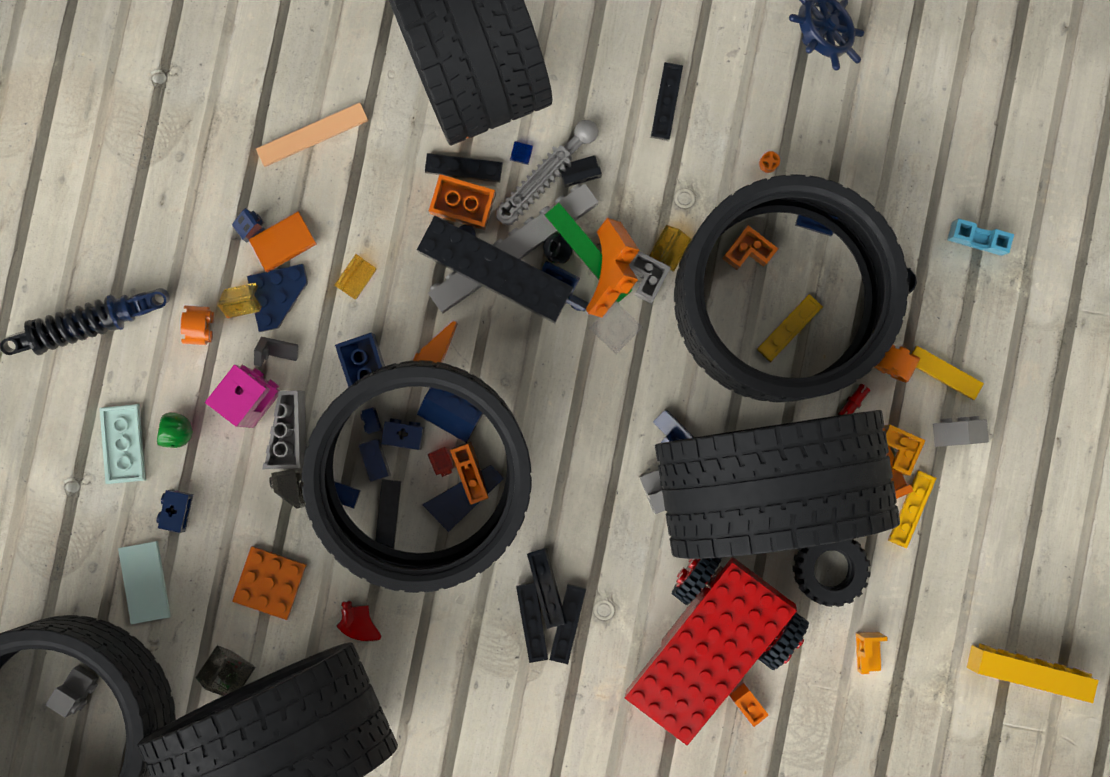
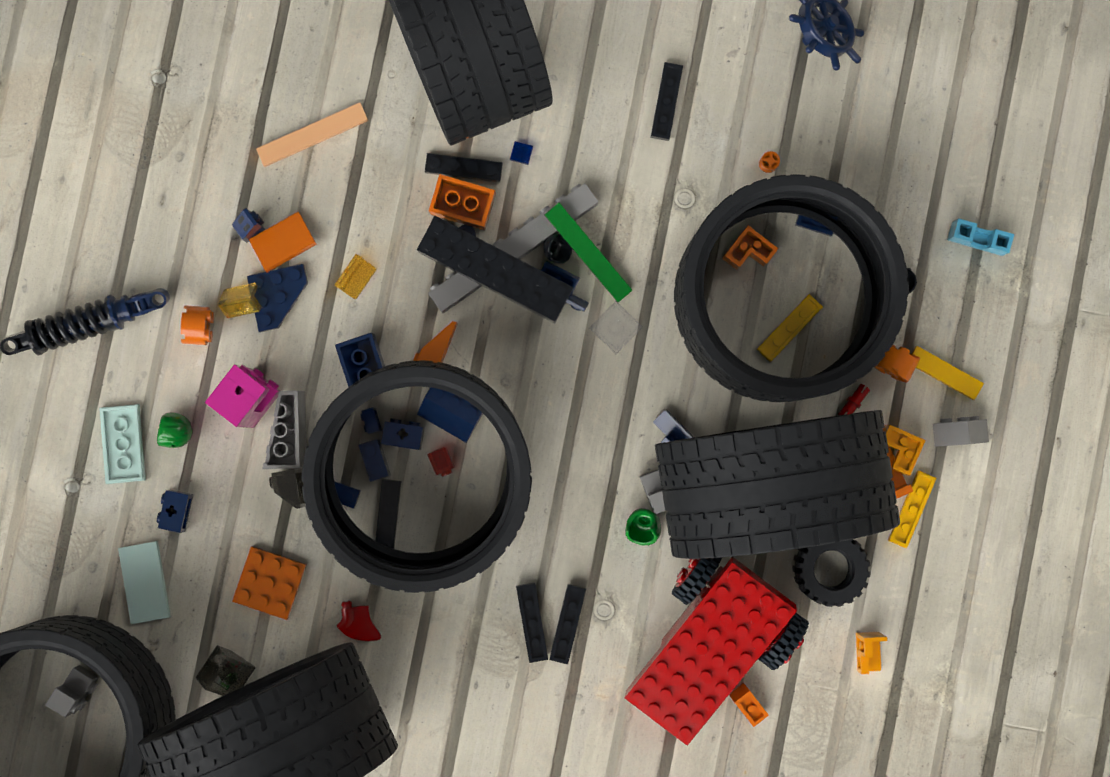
(274, 348): dark grey bracket -> none
(454, 505): dark blue wing -> none
(469, 472): orange slope -> none
(546, 588): black plate -> none
(581, 171): black panel -> none
(585, 133): light grey gear -> none
(616, 274): orange arch -> none
(643, 532): none -> green piece
(653, 275): light grey brick -> none
(670, 247): clear yellow panel -> none
(1032, 672): yellow brick -> none

